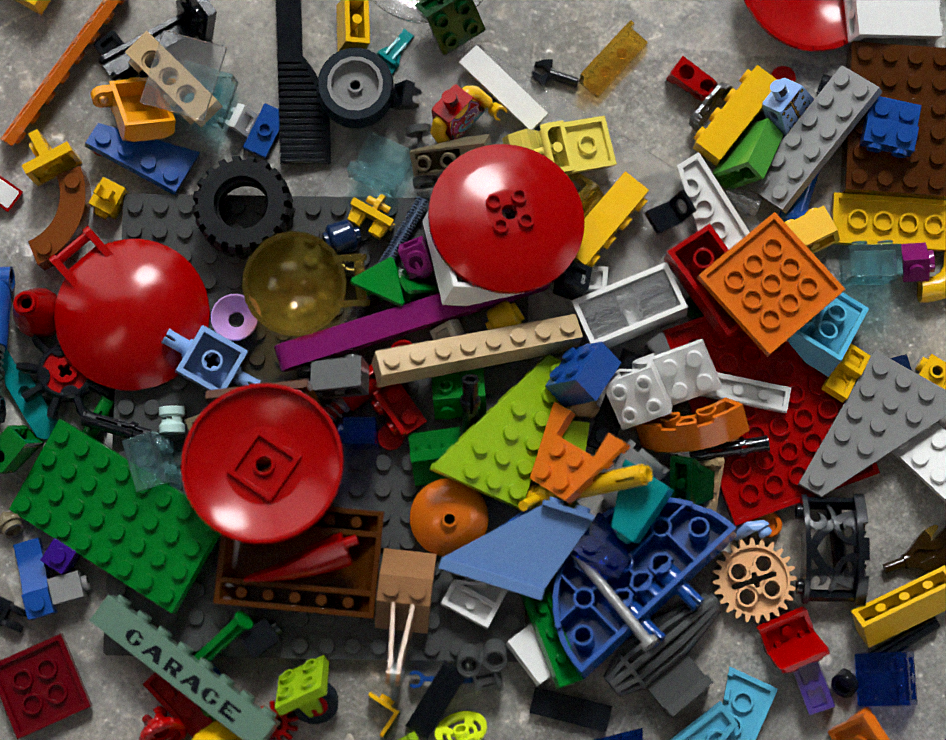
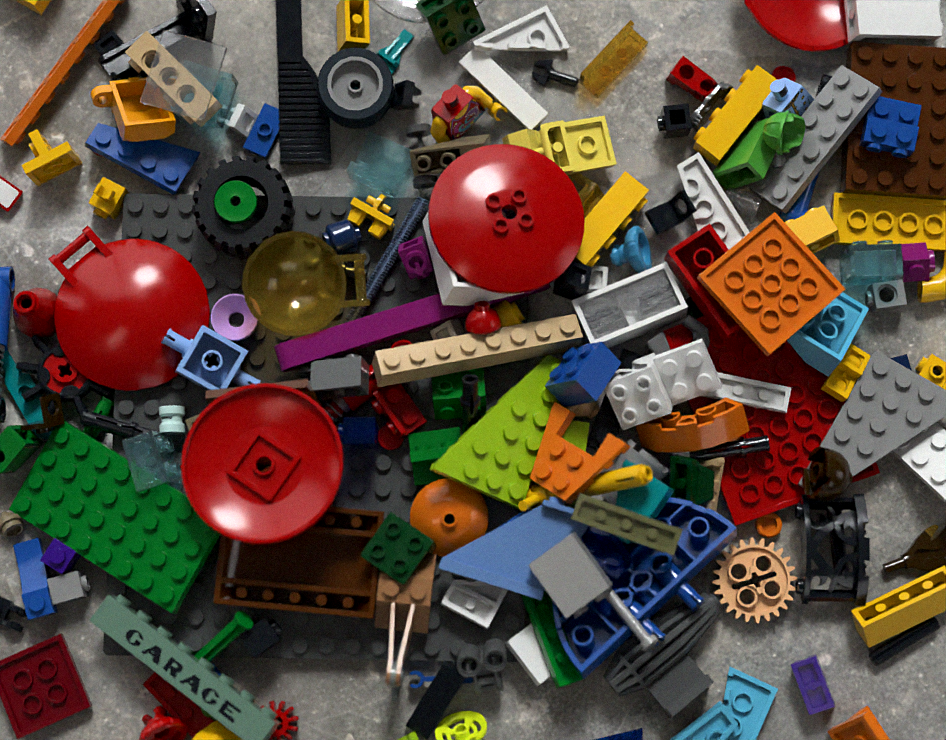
(48, 419): none -> dark brown bracket
(69, 219): dark orange brick -> none
(239, 213): none -> green piece
(307, 692): lime plate -> none
(319, 558): red piece -> none
(381, 281): green piece -> none
(388, 703): yellow bracket -> none
(397, 548): none -> dark green bracket
(415, 287): green piece -> none
(482, 319): none -> red brick
(530, 33): none -> white wing
(570, 709): black tile -> none
(571, 576): none -> light grey brick
(626, 524): none -> olive plate
(633, 251): none -> dark azure hair
(675, 121): none -> black brick
(698, 330): none -> dark grey arm
(750, 527): light blue arm -> none
(784, 131): none -> bright green piece
(792, 641): red bracket -> none
(827, 474): none -> dark brown cylinder
(845, 683): black tile -> none
(886, 679): clear blue bracket -> none
(896, 293): none -> light grey brick

